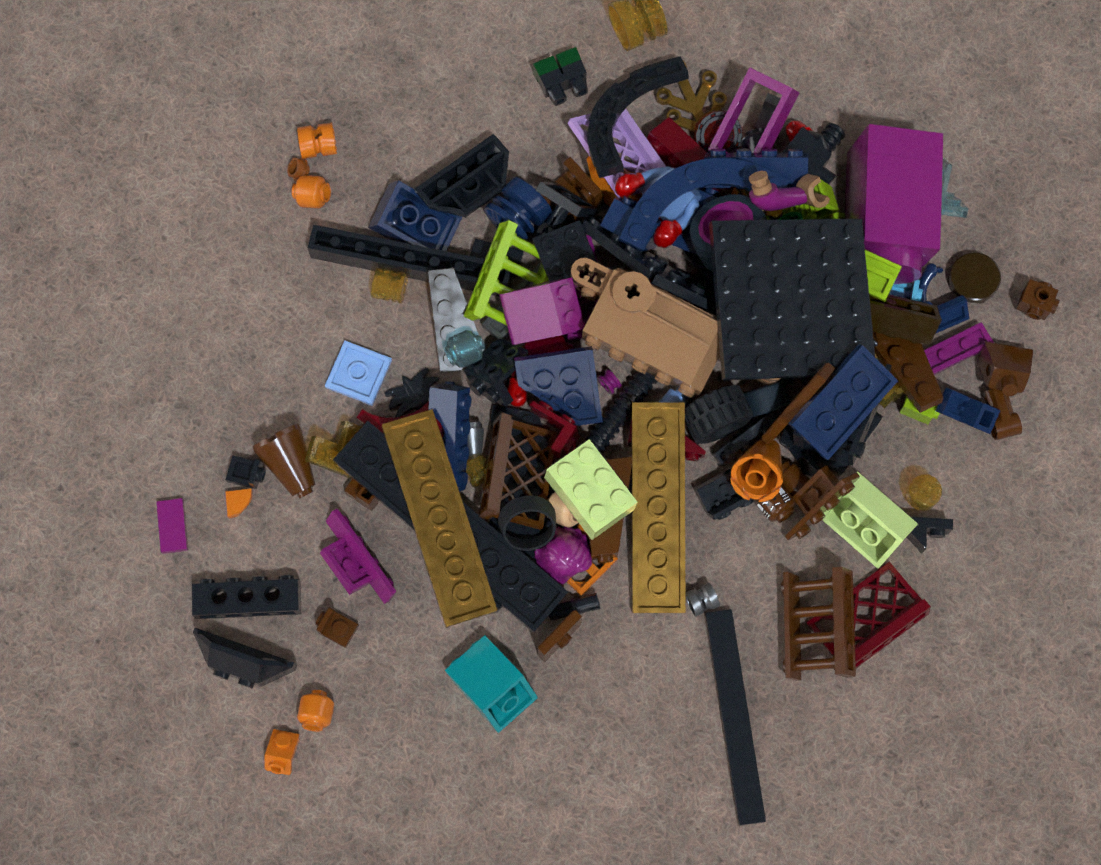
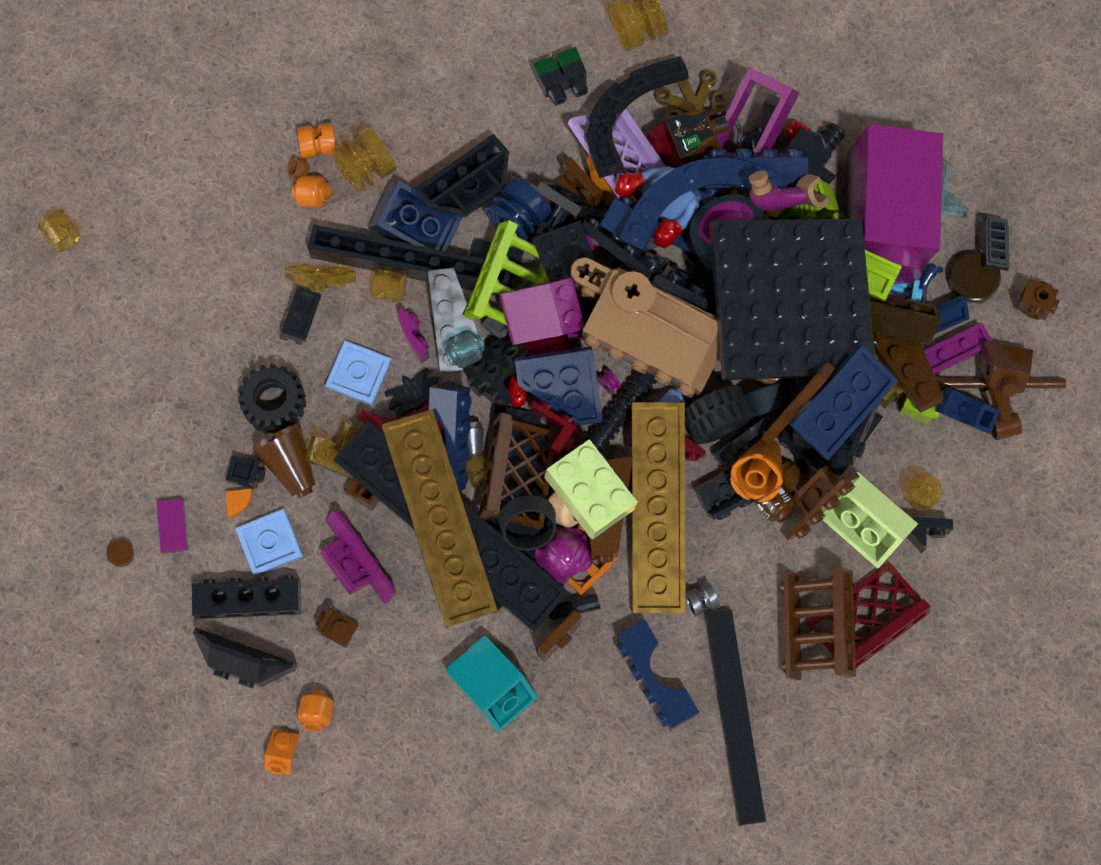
(59, 231): none -> clear yellow piece
(120, 553): none -> reddish brown tile
(262, 381): none -> black tyre
(269, 542): none -> light blue tile
(300, 315): none -> black hinge
(319, 279): none -> clear yellow plate
(367, 157): none -> clear yellow wheel
(411, 329): none -> magenta slope
(673, 705): none -> dark blue arch
(695, 134): none -> torso
(980, 383): none -> reddish brown bar
(998, 229): none -> black slope

